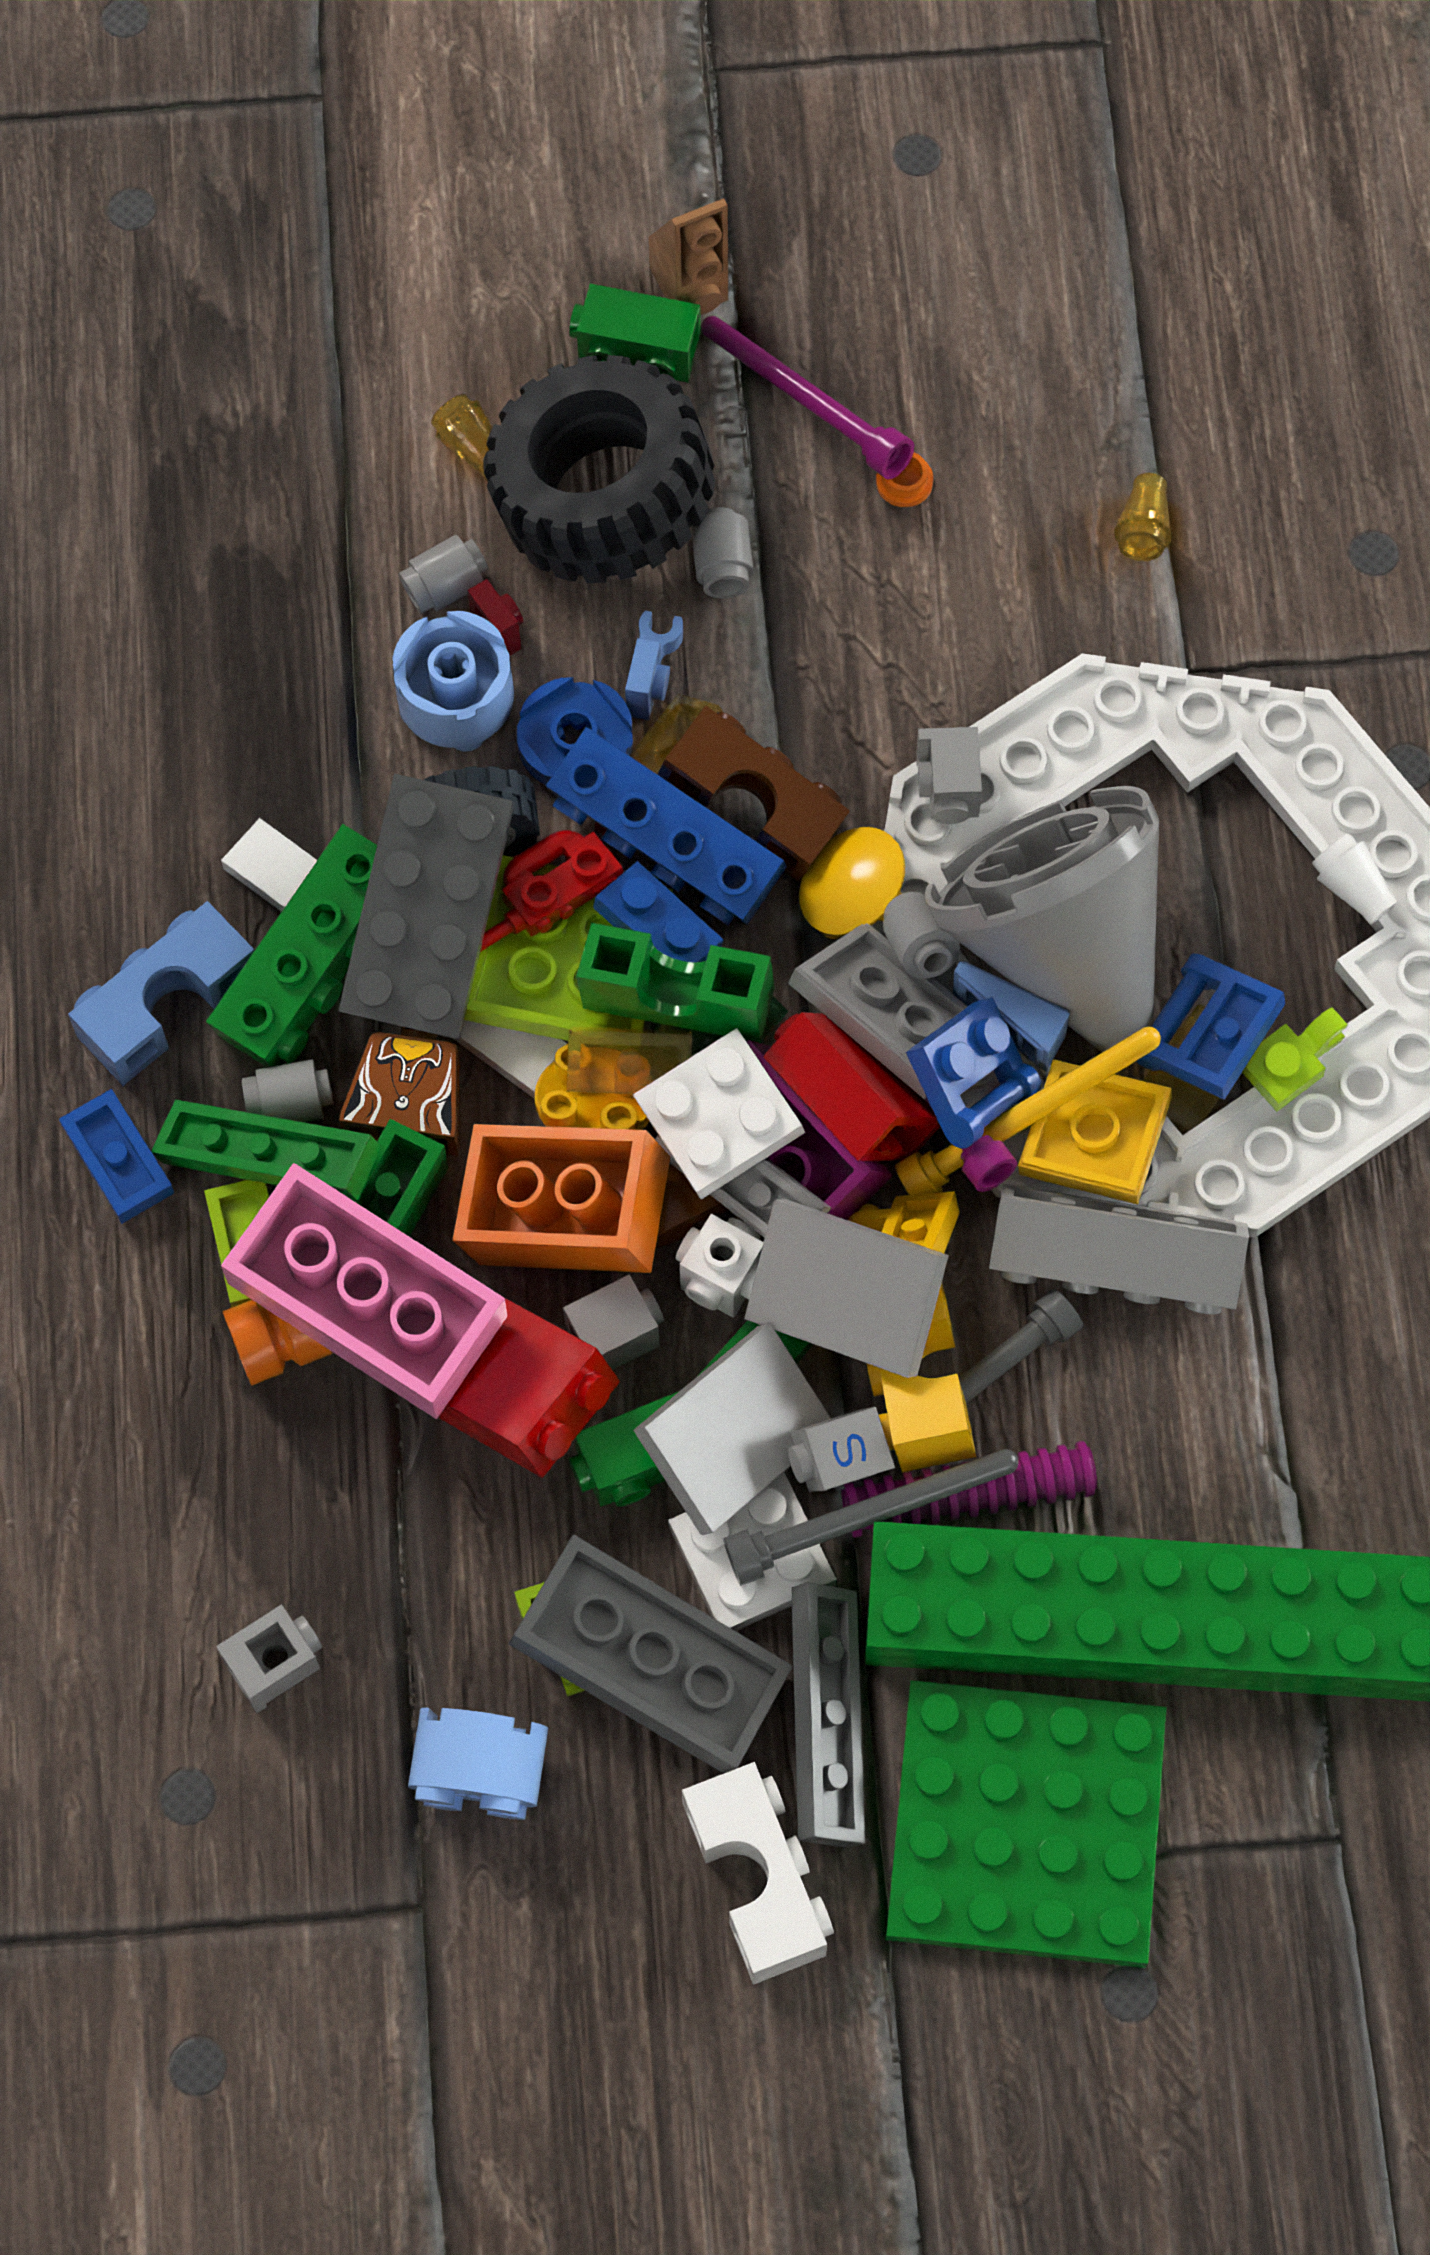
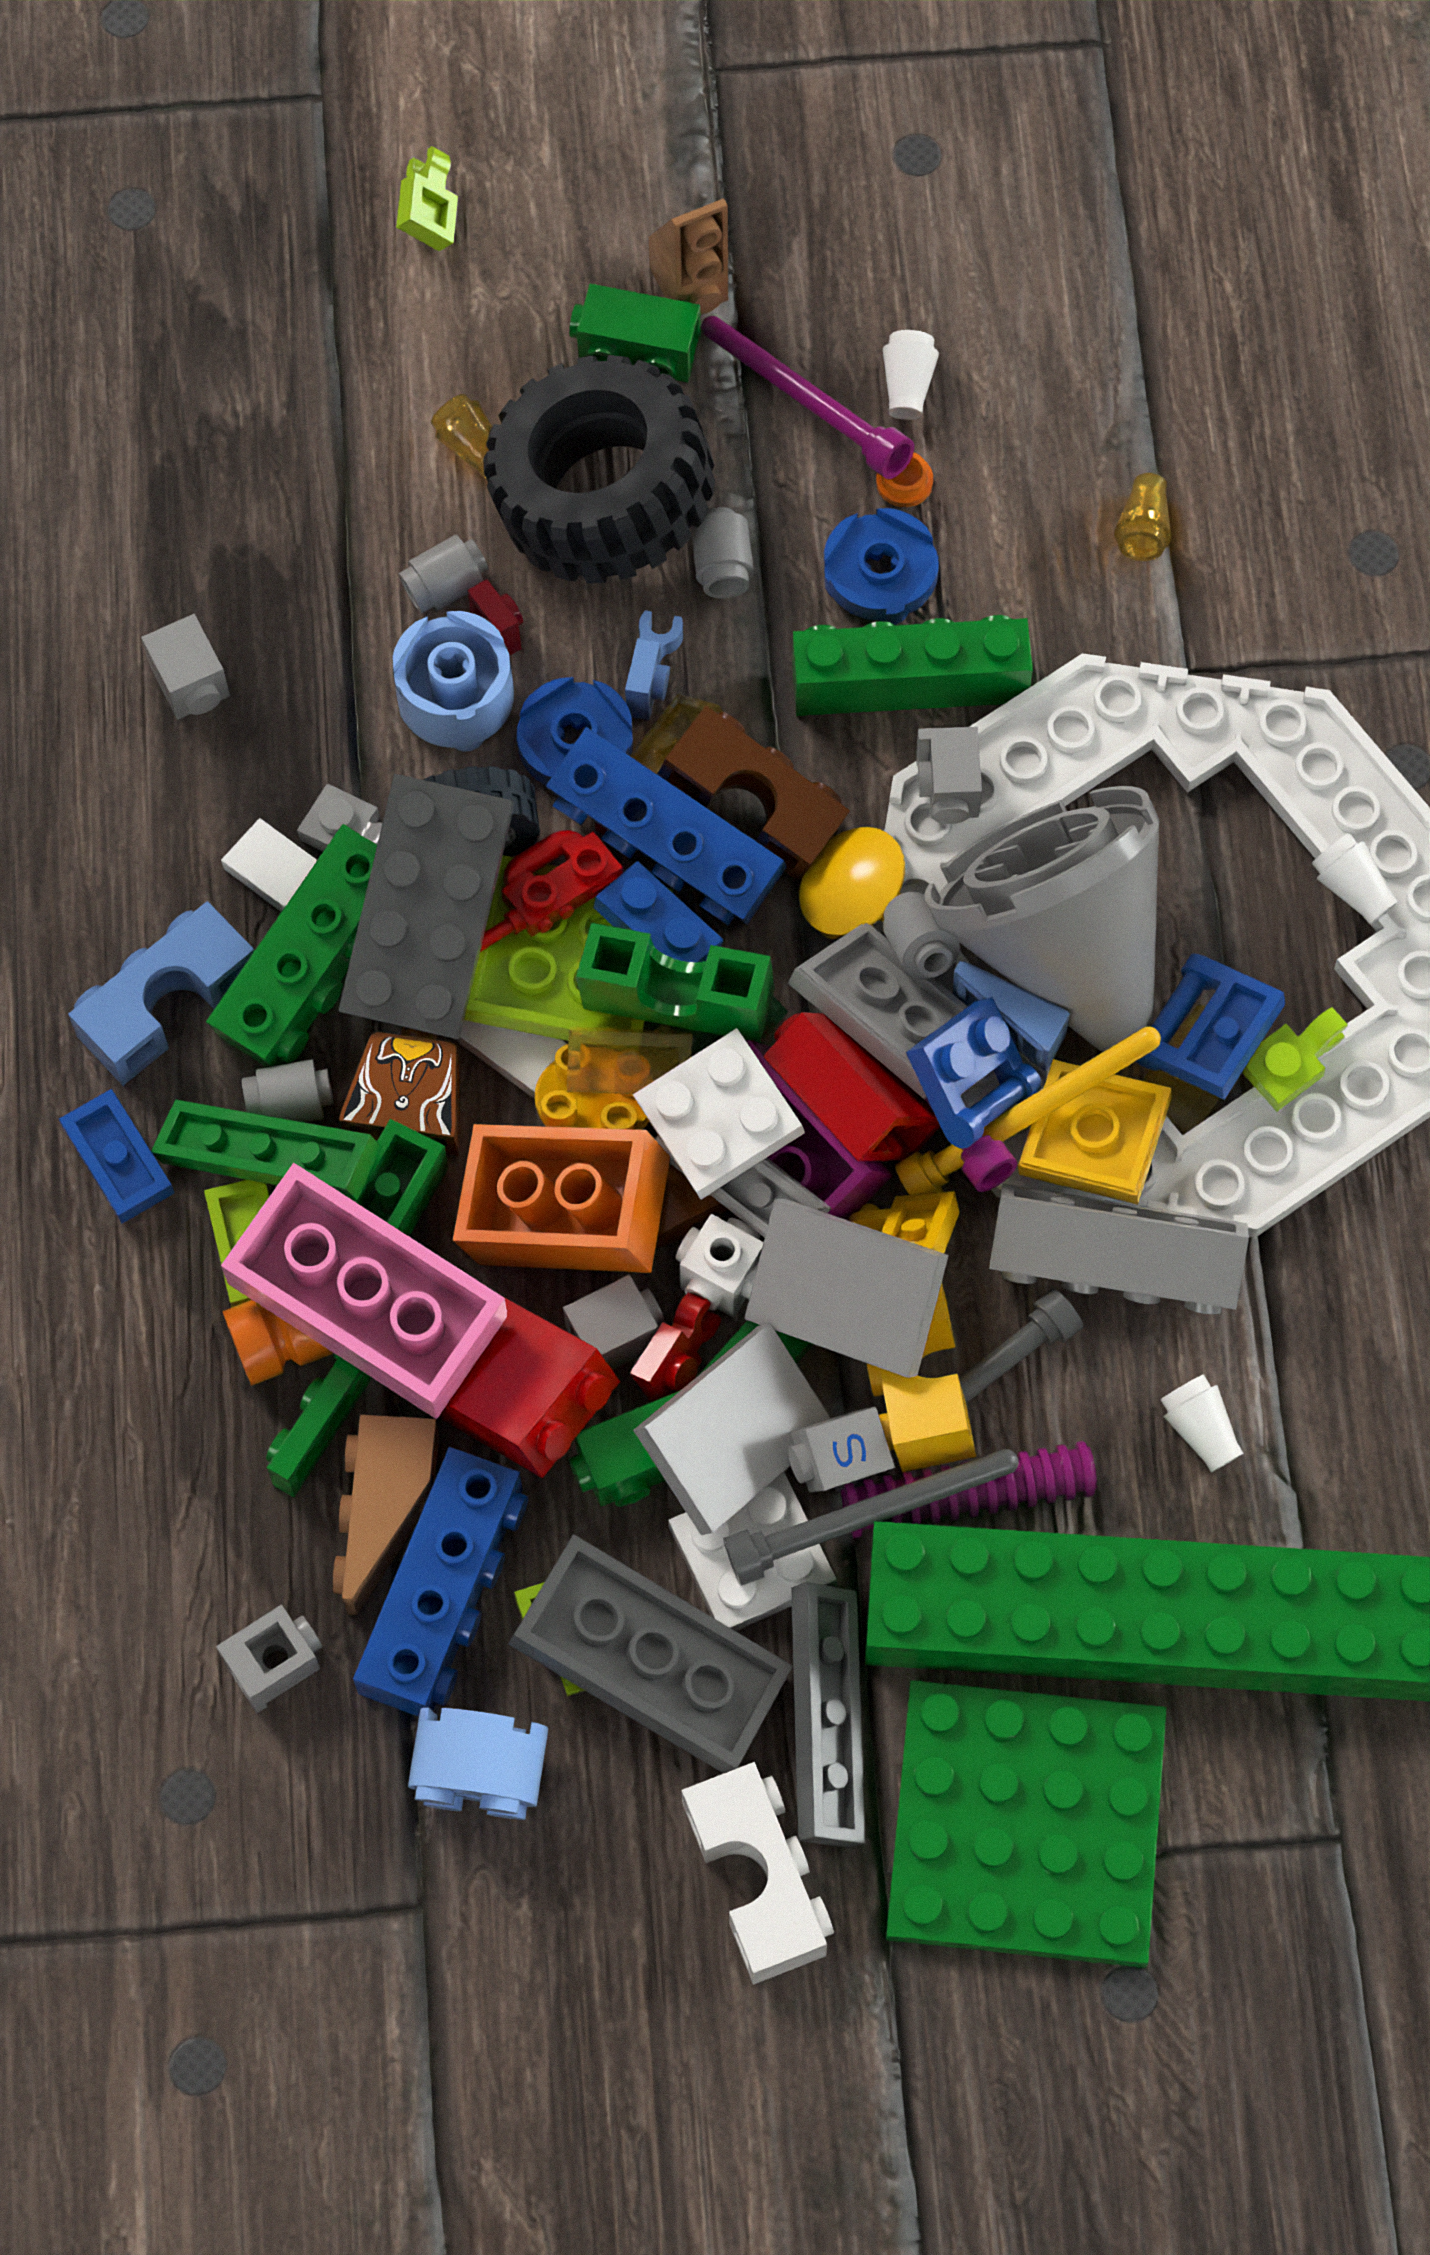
(186, 667): none -> light grey brick
(324, 1411): none -> green plate
(334, 809): none -> light grey plate
(393, 1477): none -> medium nougat slope
(425, 205): none -> lime plate
(440, 1583): none -> blue brick
(672, 1354): none -> red plate
(885, 595): none -> blue plate
(908, 370): none -> white cone
(910, 665): none -> green brick
(1202, 1421): none -> white cone

